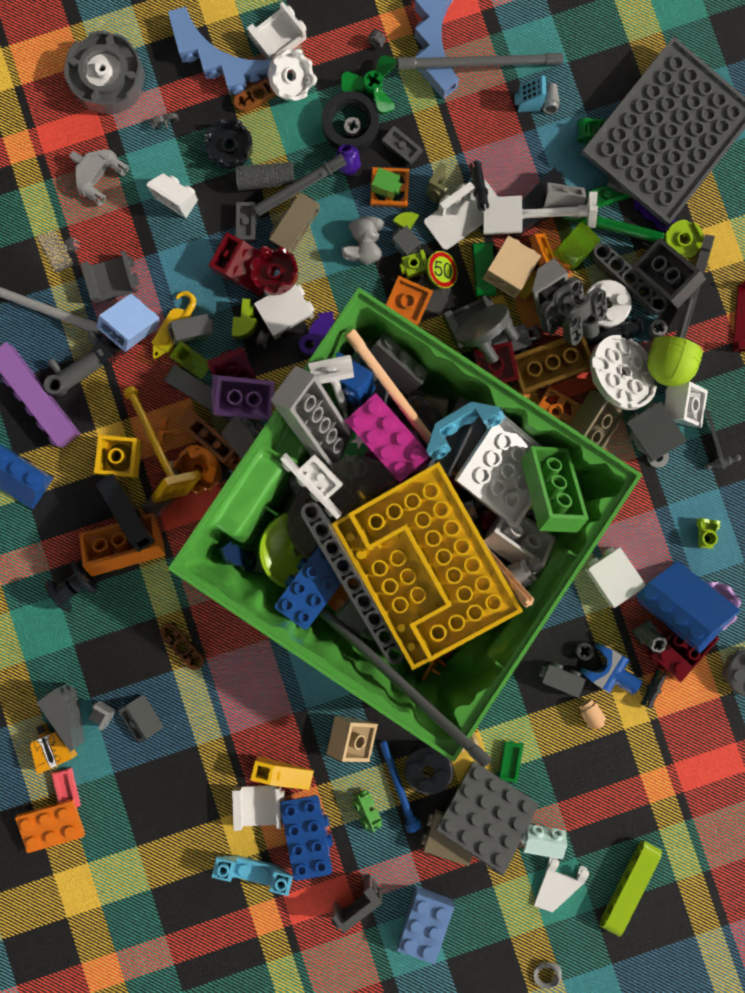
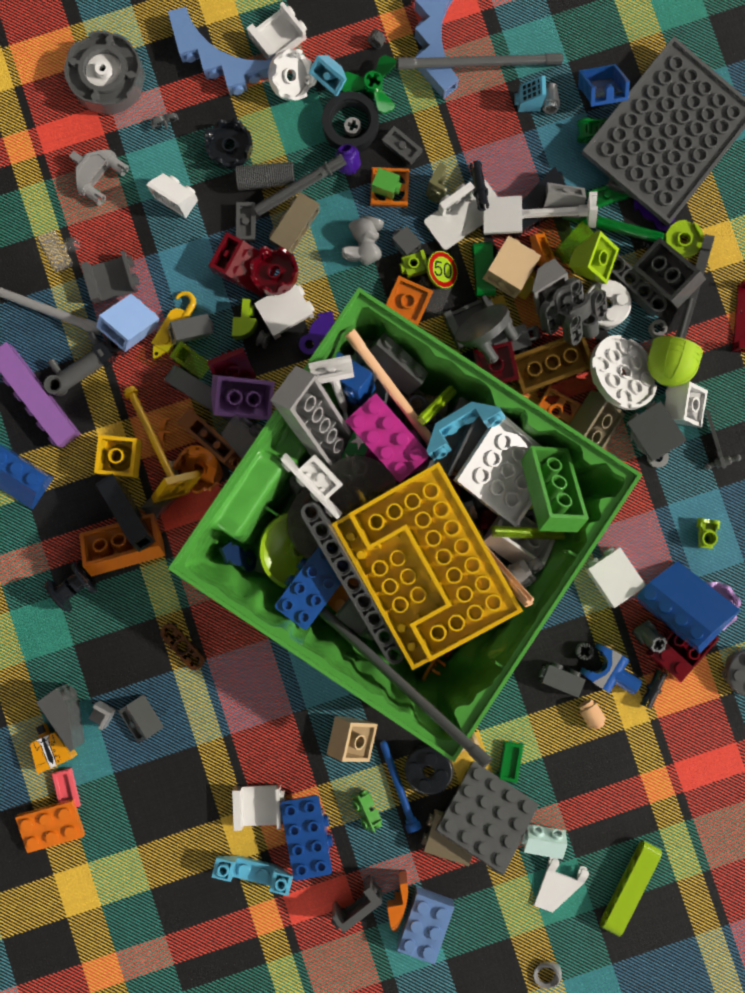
(256, 101): dark orange beam -> none
(281, 774): yellow slope -> none
(328, 73): none -> medium azure slope
(397, 906): none -> orange slope
(406, 218): lime tile -> none
(436, 405): none -> lime axle
(524, 532): none -> lime axle
(594, 258): none -> lime slope
(604, 85): none -> blue window
(623, 329): black pin -> none

